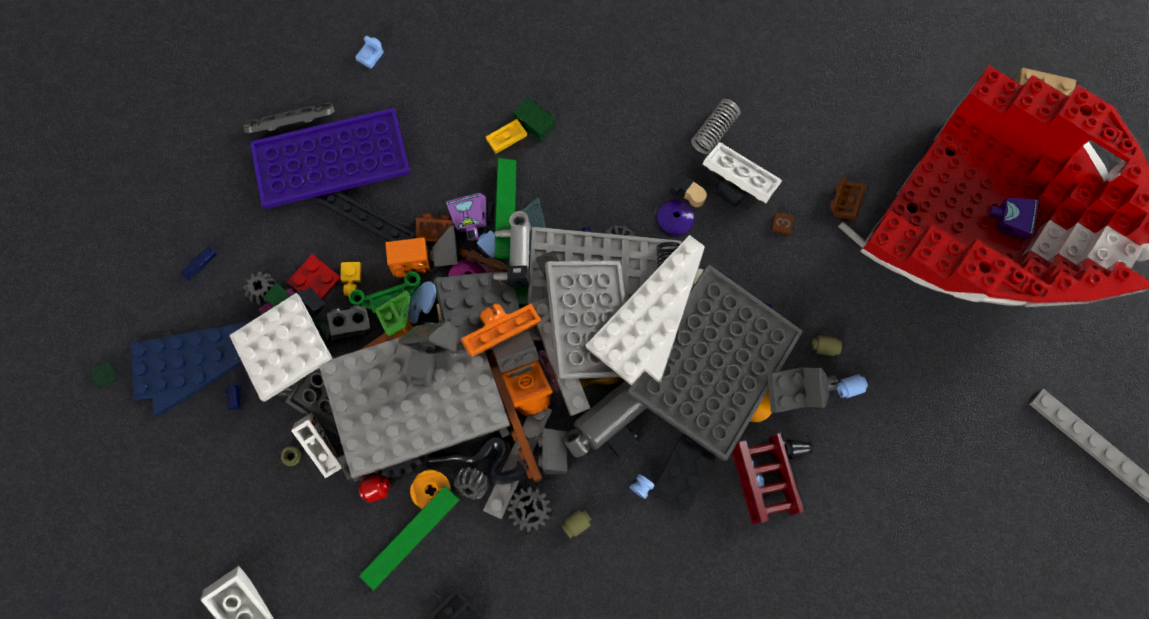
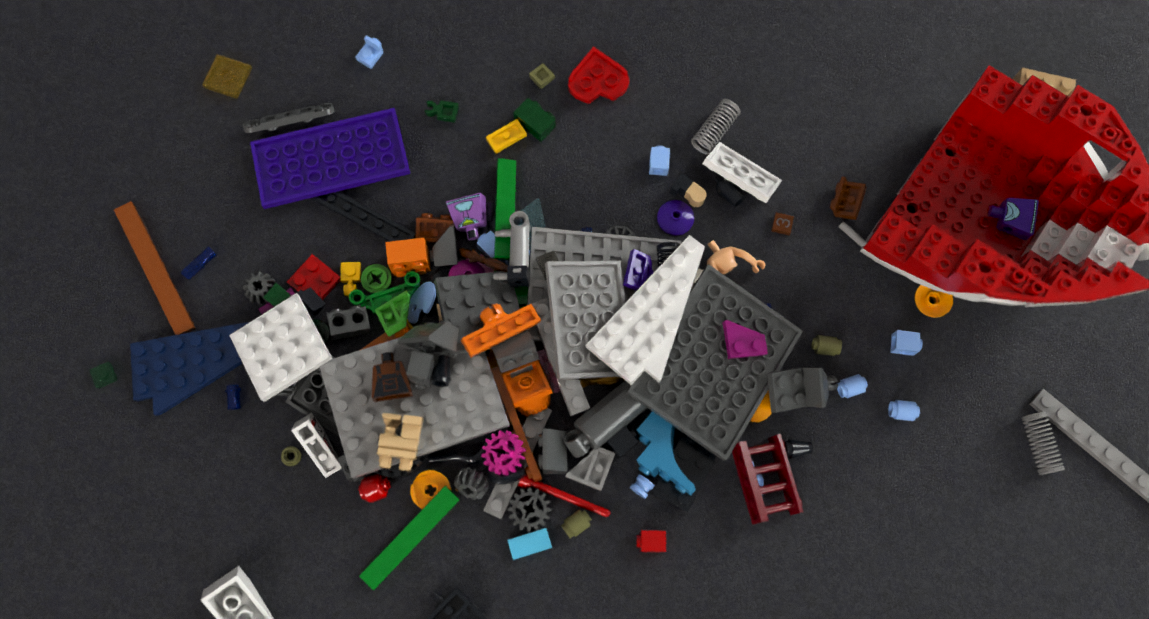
(154, 269): none -> dark orange tile
(227, 76): none -> clear yellow tile
(377, 270): none -> bright green gear
(390, 380): none -> torso
(399, 447): none -> tan hips
(442, 372): none -> black cone
(445, 110): none -> dark green plate
(501, 461): none -> dark pink gear
(526, 482): none -> red piece
(529, 544): none -> medium azure tile
(542, 76): none -> olive plate
(593, 468): none -> light grey wing
(597, 77): none -> red plate
(638, 269): none -> dark purple wing
(651, 541): none -> red brick
(659, 160): none -> light blue brick
(660, 454): none -> dark azure arch
(724, 258): none -> light nougat piece
(742, 341): none -> magenta wing
(903, 410): none -> light blue brick
(906, 342): none -> light blue brick
(942, 302): none -> light orange dish
(1046, 470): none -> light grey piece

